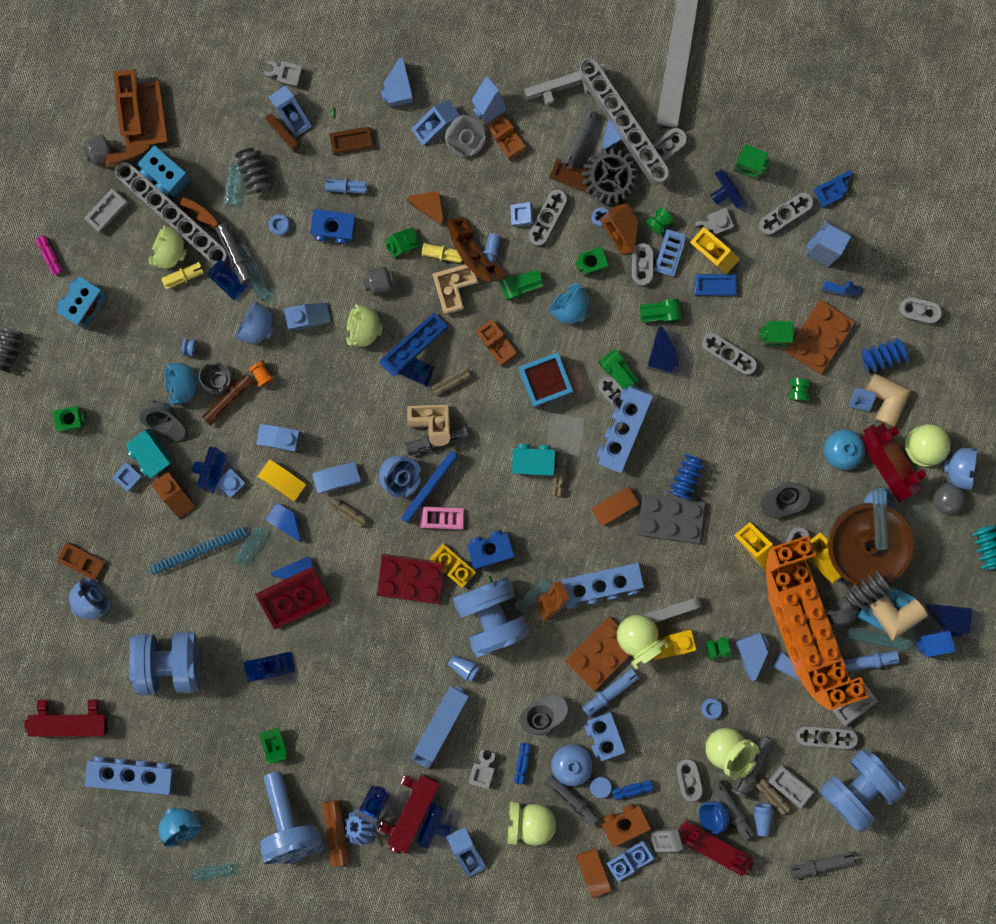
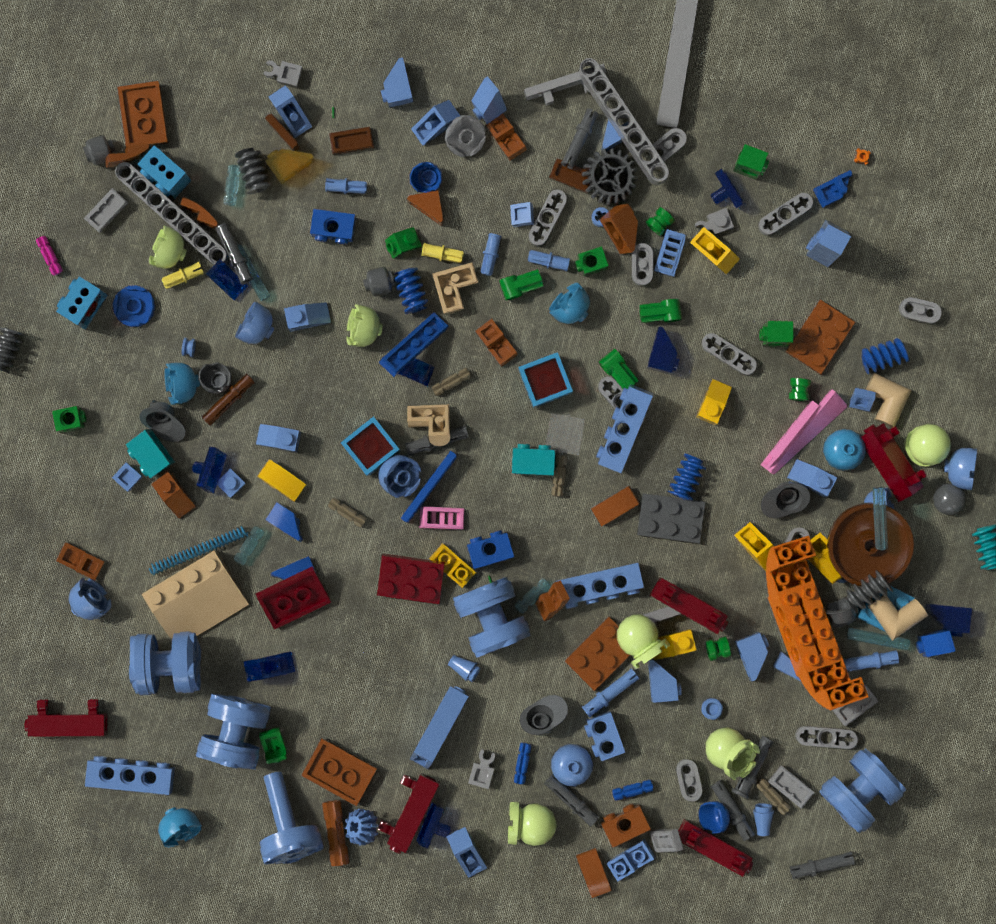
(128, 102): dark orange slope -> none
(133, 306): none -> blue tile
(196, 597): none -> tan slope
(212, 872): clear light blue axle -> none
(230, 747): none -> medium blue piece
(261, 373): orange bush -> none
(279, 224): medium blue tile -> none
(288, 163): none -> clear yellow slope
(336, 477): medium blue slope -> none
(339, 772): none -> dark orange plate
(370, 446): none -> clear red piece
(373, 804): clear blue tile -> none
(410, 290): none -> blue piece
(426, 177): none -> blue hair
(470, 253): reddish brown slope -> none
(548, 260): none -> medium blue axle
(600, 787): medium blue tile -> none
(662, 684): none -> medium blue slope
(689, 606): none -> dark red brick
(714, 402): none -> yellow slope
(715, 284): blue tile -> none
(804, 429): none -> bright pink wedge
(812, 478): none -> medium blue slope
(848, 289): blue slope -> none
(862, 156): none -> orange piece

